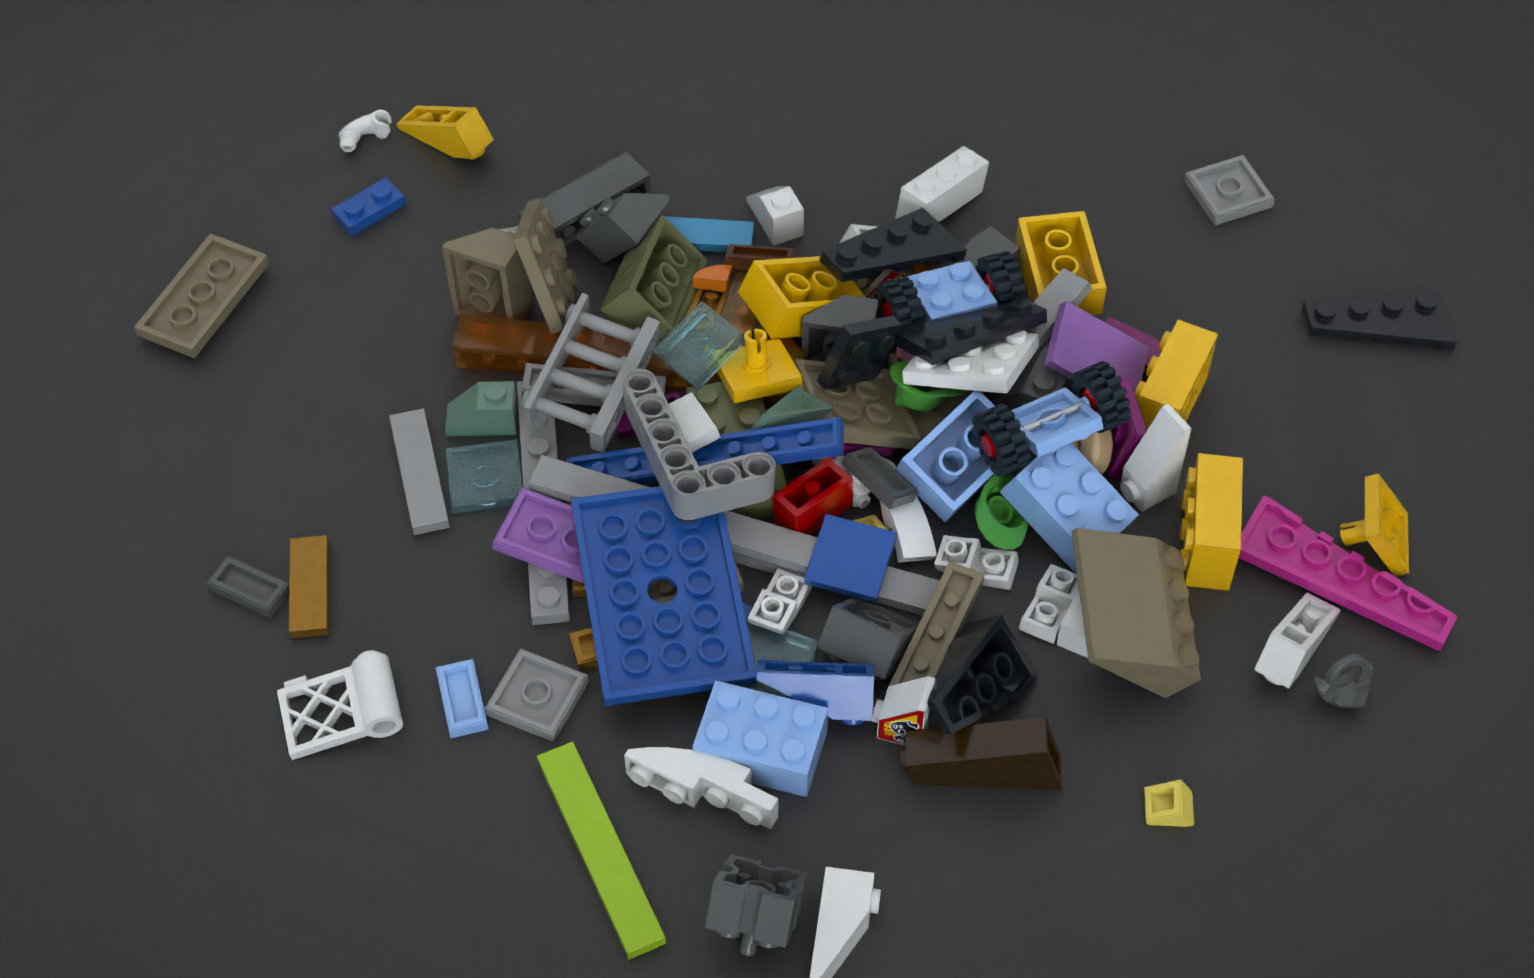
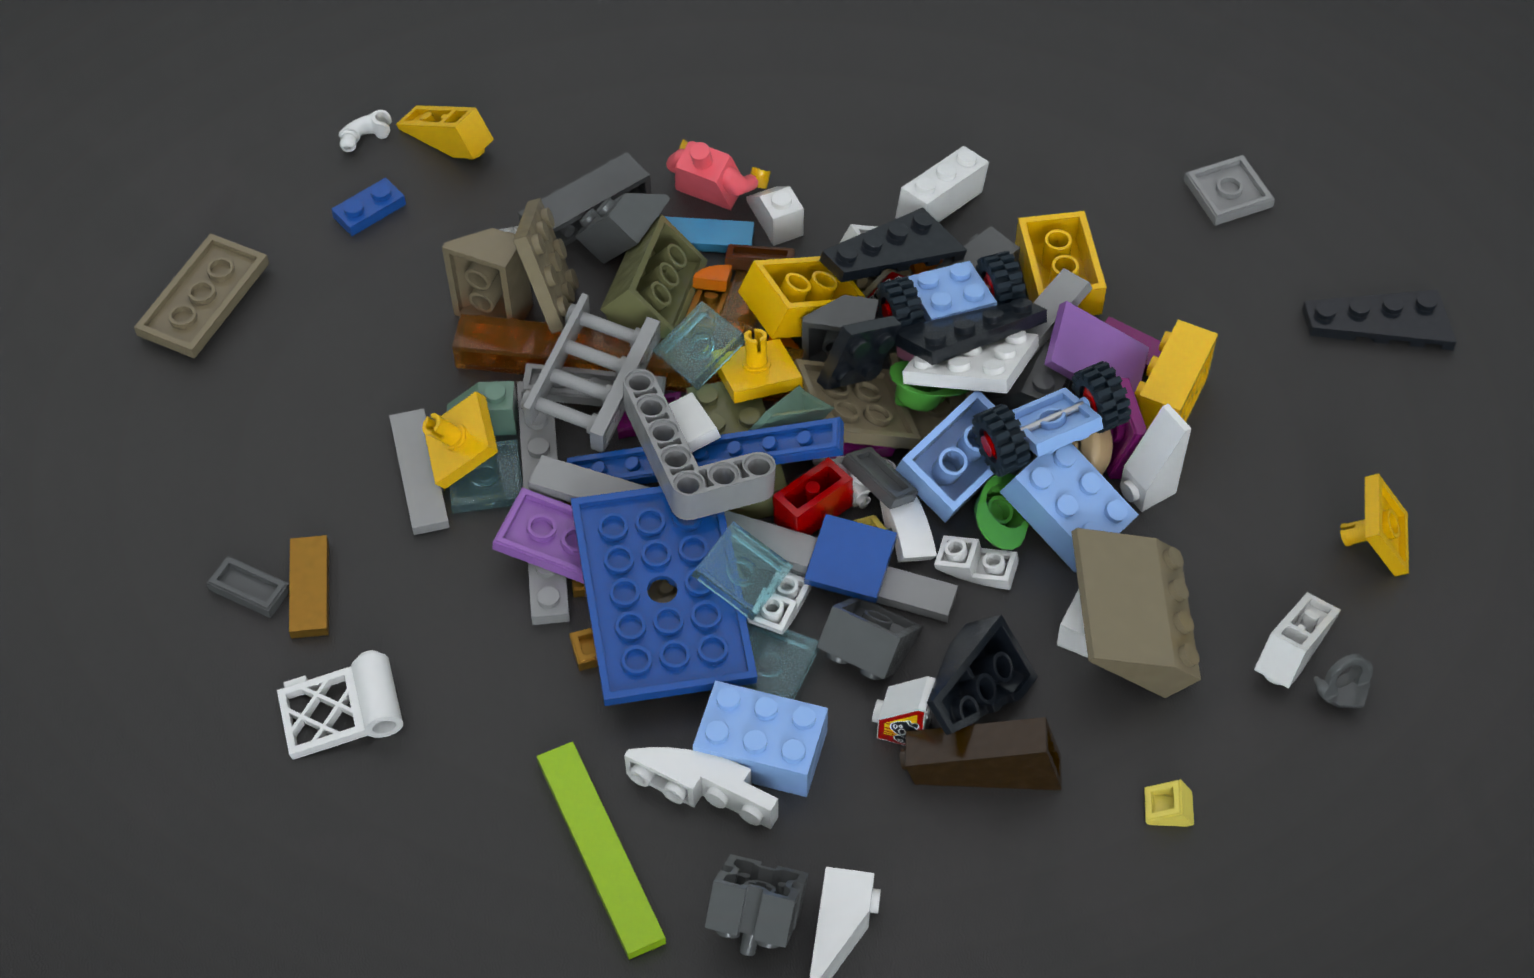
(459, 439): none -> yellow tile
(461, 698): light blue tile -> none
(536, 695): light grey tile -> none
(712, 174): none -> coral torso
(742, 570): none -> clear light blue tile
(838, 686): slope -> none
(940, 623): dark tan plate -> none
(1050, 603): white slope -> none
(1212, 521): yellow brick -> none
(1311, 560): dark pink wing -> none

